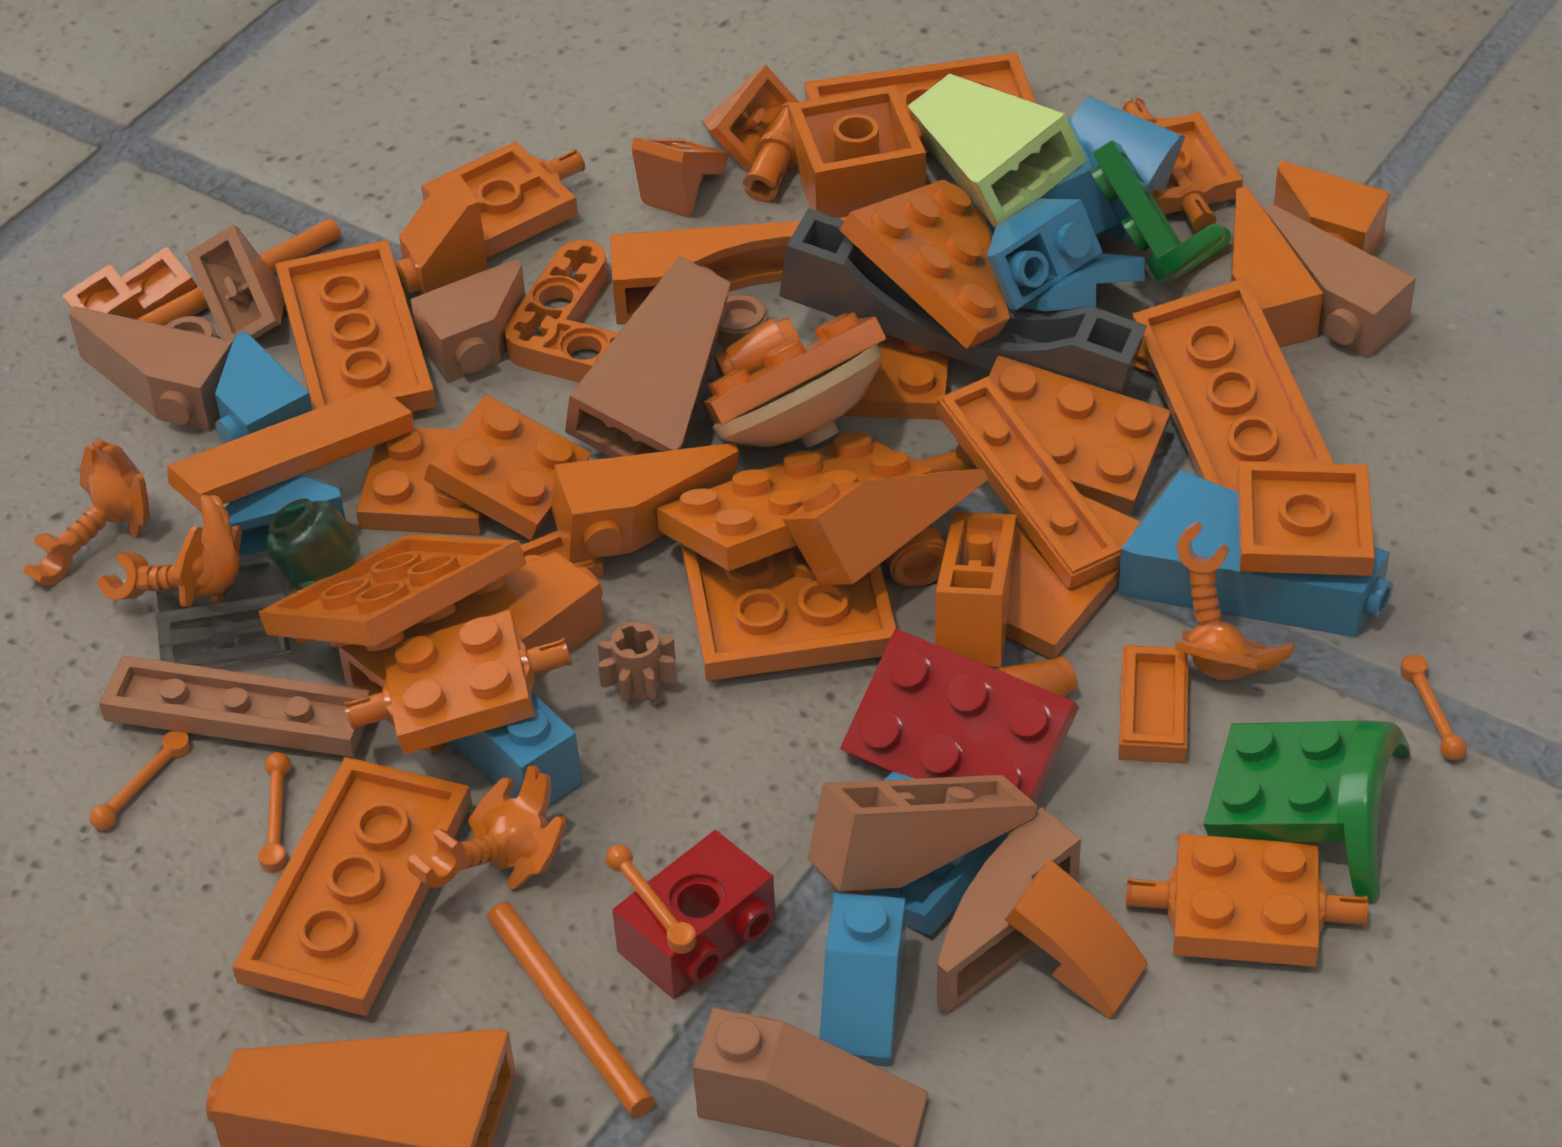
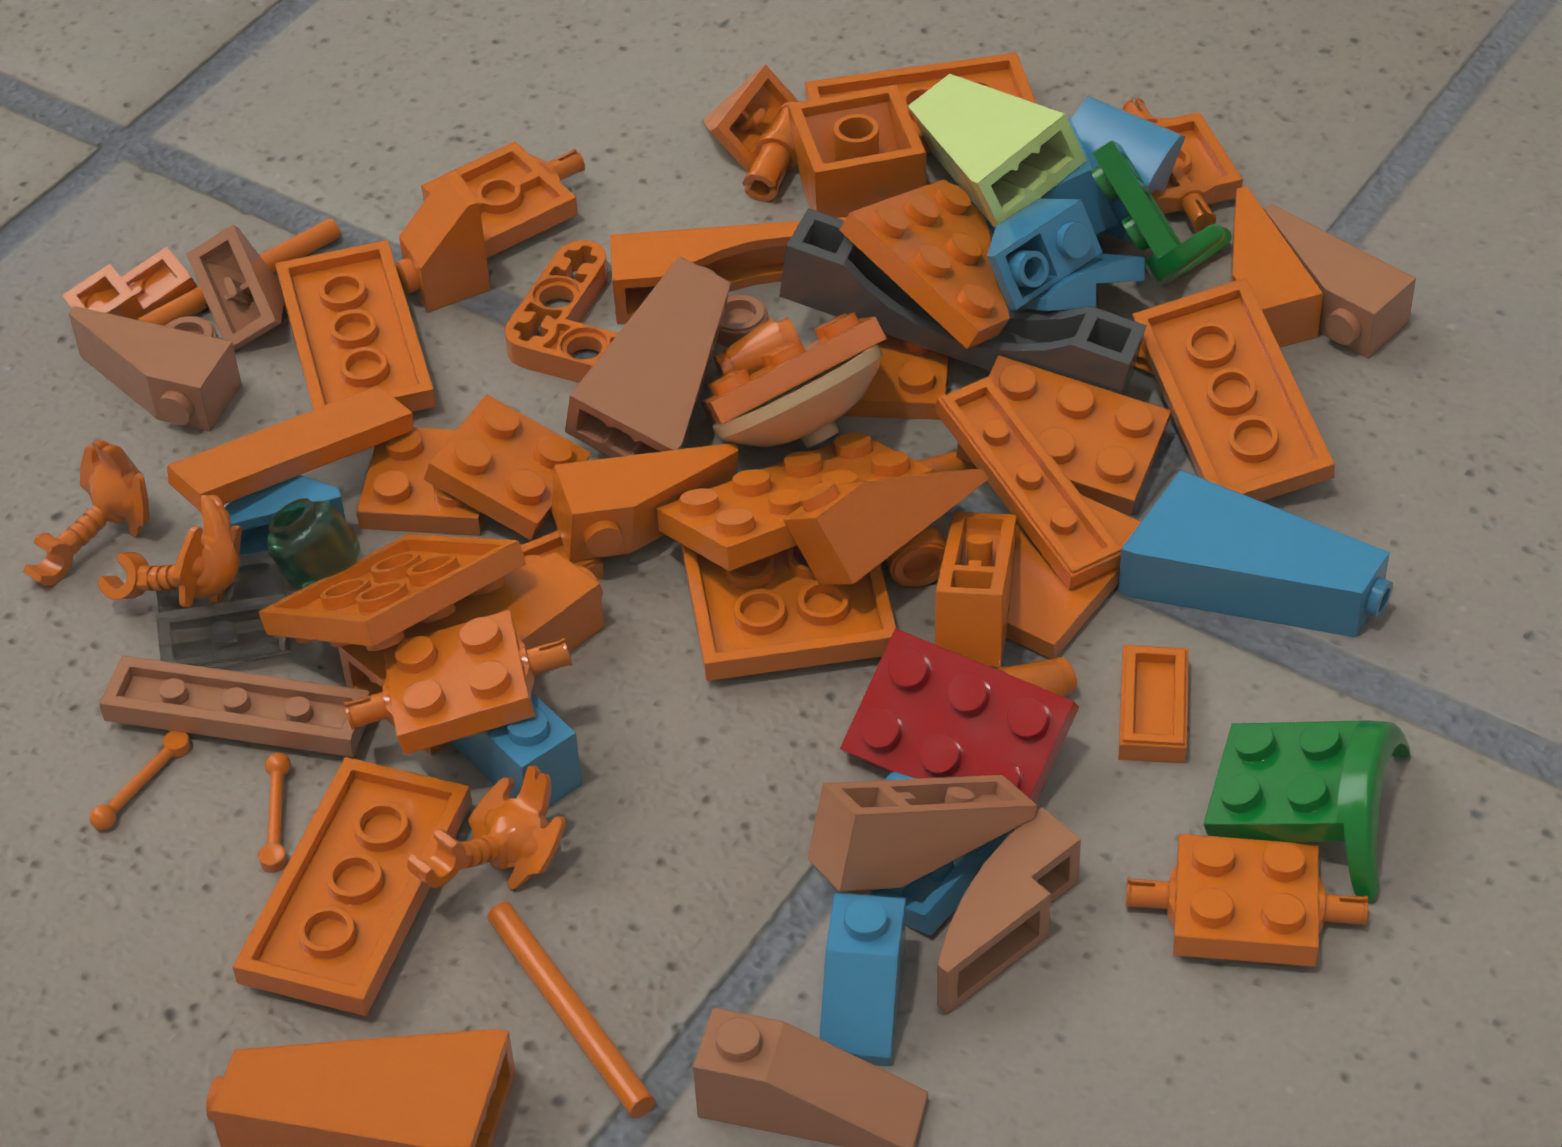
(255, 391): dark azure slope -> none
(466, 320): nougat slope -> none
(637, 661): nougat gear -> none
(672, 170): orange slope -> none
(680, 935): orange hinge -> none
(713, 890): red brick -> none
(1077, 931): orange slope -> none
(1215, 644): orange piece -> none
(1304, 518): orange plate -> none
(1333, 204): orange slope -> none
(1415, 670): orange hinge -> none

